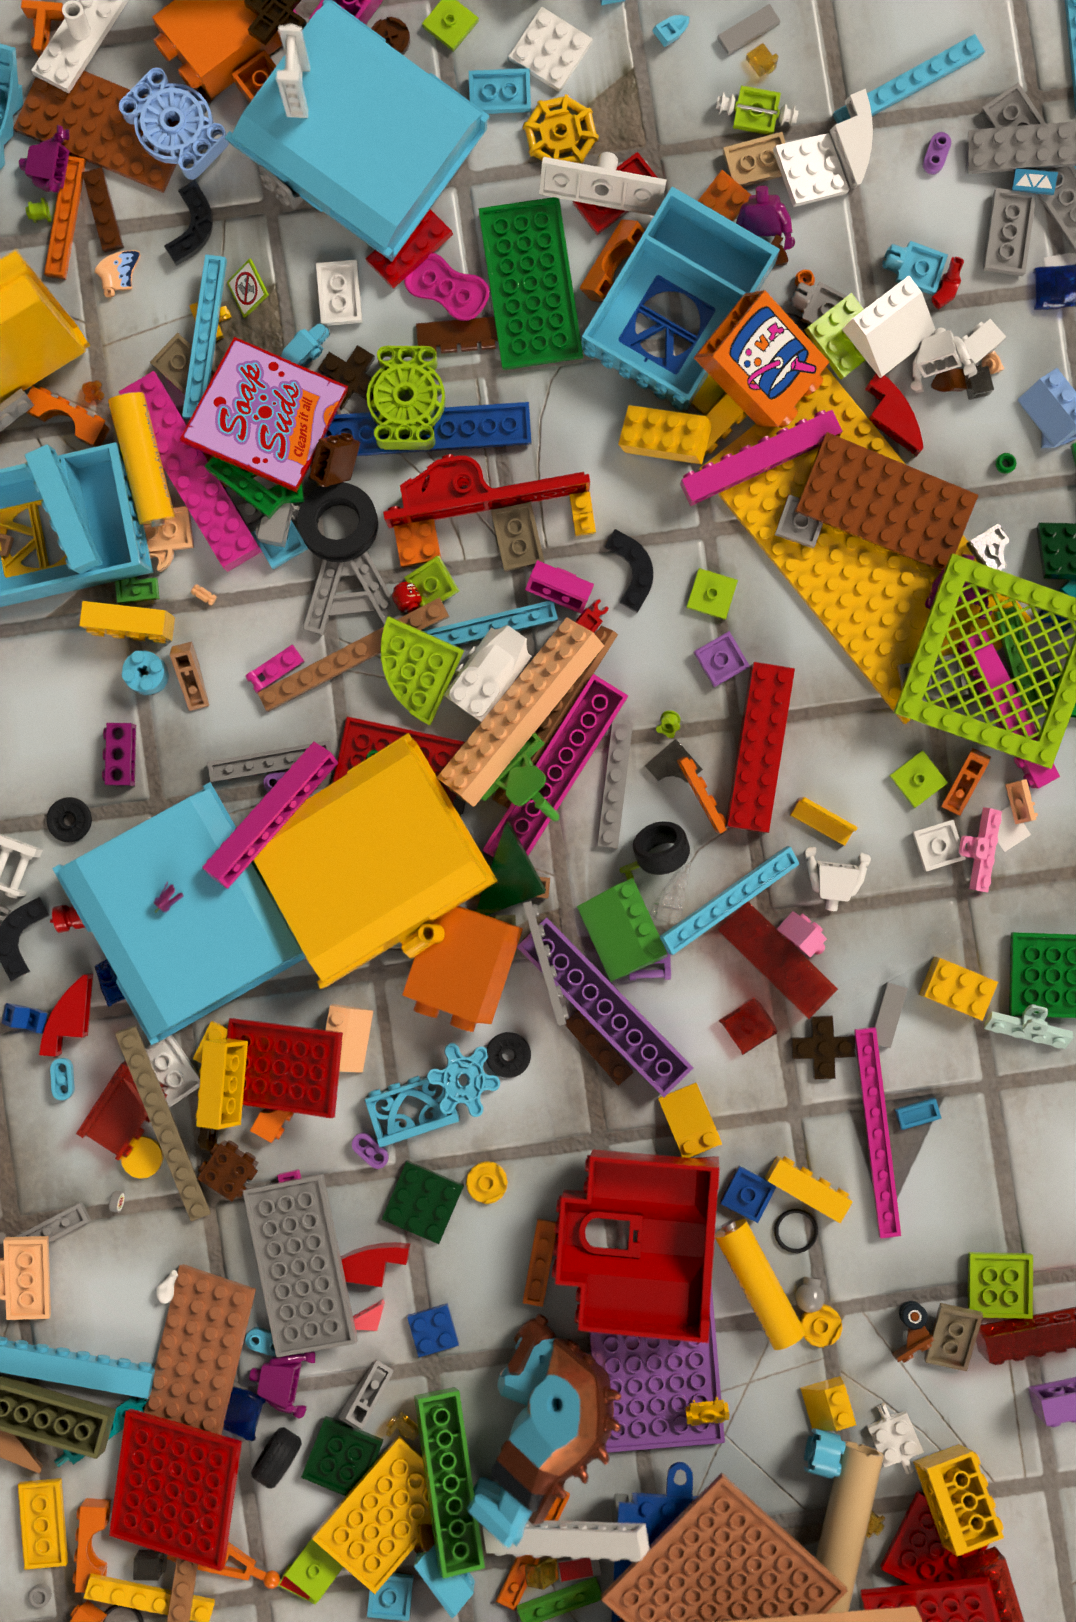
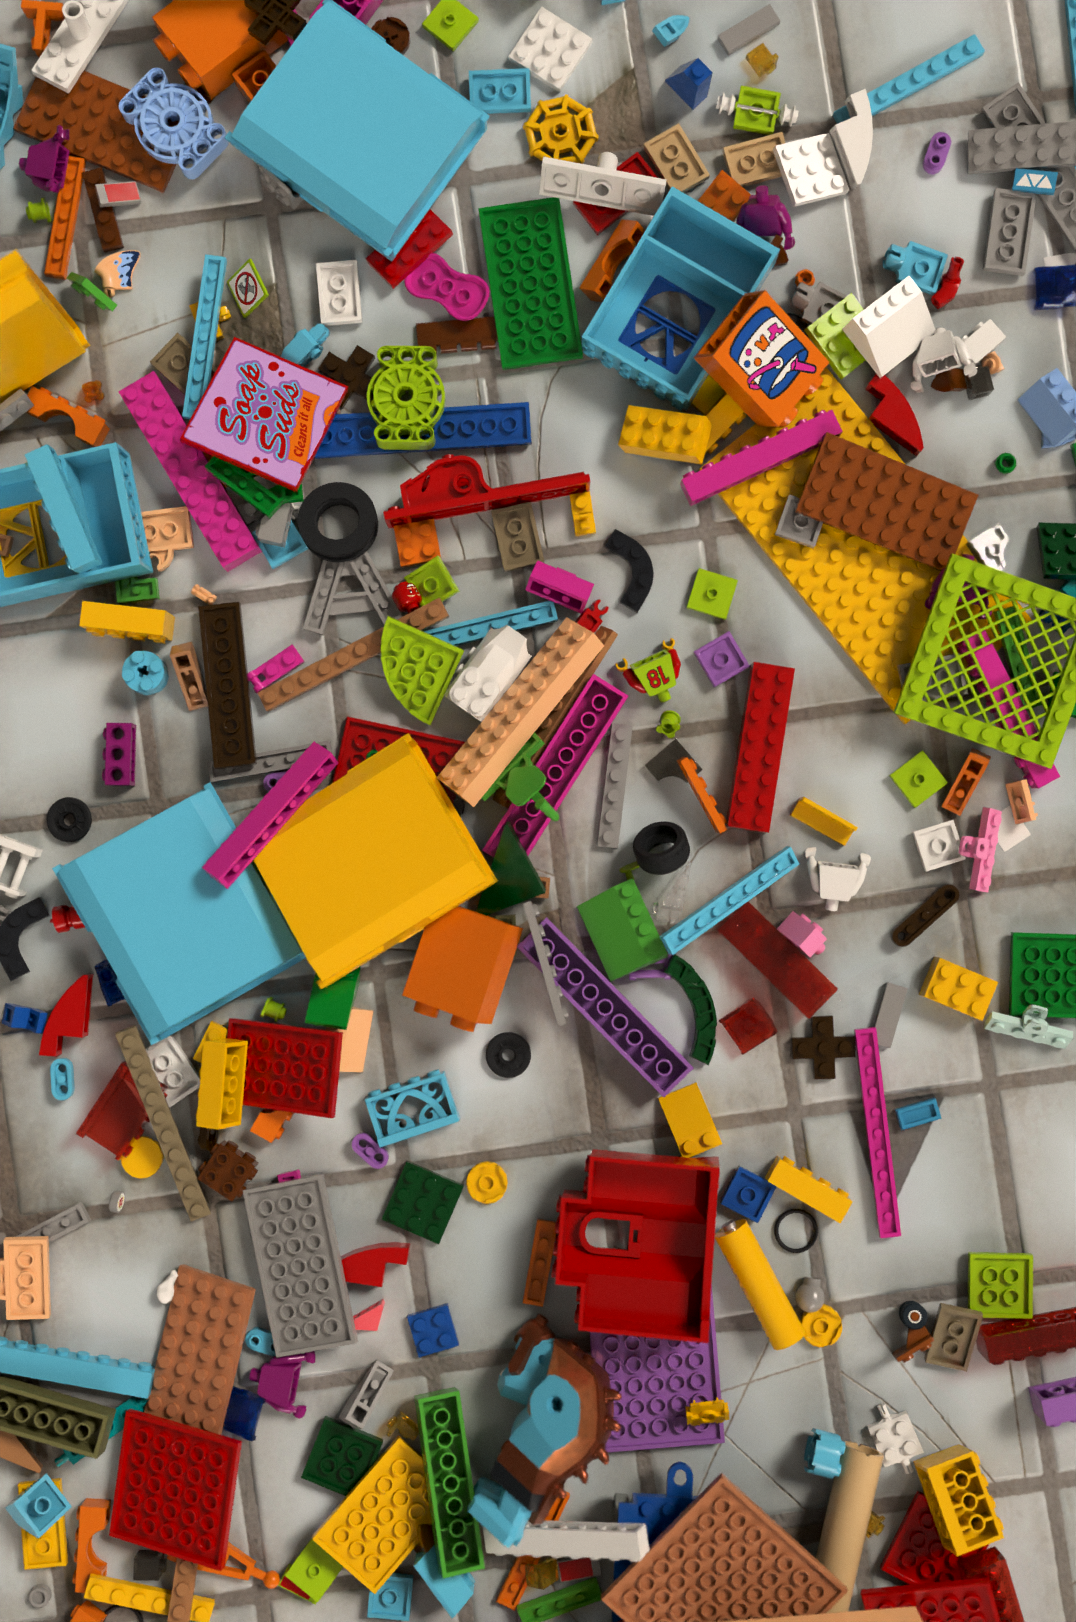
(38, 1506): none -> medium azure slope
(83, 285): none -> bright green plate
(117, 194): none -> tile
(141, 458): yellow piece -> none
(162, 901): flat silver piece -> none
(199, 229): black plate -> none
(227, 685): none -> dark brown plate
(273, 1010): none -> lime brick
(276, 1458): black tyre -> none
(291, 77): white fence -> none
(334, 459): reddish brown brick -> none
(334, 1003): none -> green slope
(421, 939): yellow piece -> none
(476, 1080): medium azure plate -> none
(598, 1047): reddish brown plate -> none
(654, 673): none -> torso
(676, 159): none -> tan plate
(691, 82): none -> blue slope
(702, 1007): none -> dark green tile
(828, 1405): yellow slope -> none
(925, 915): none -> dark brown plate

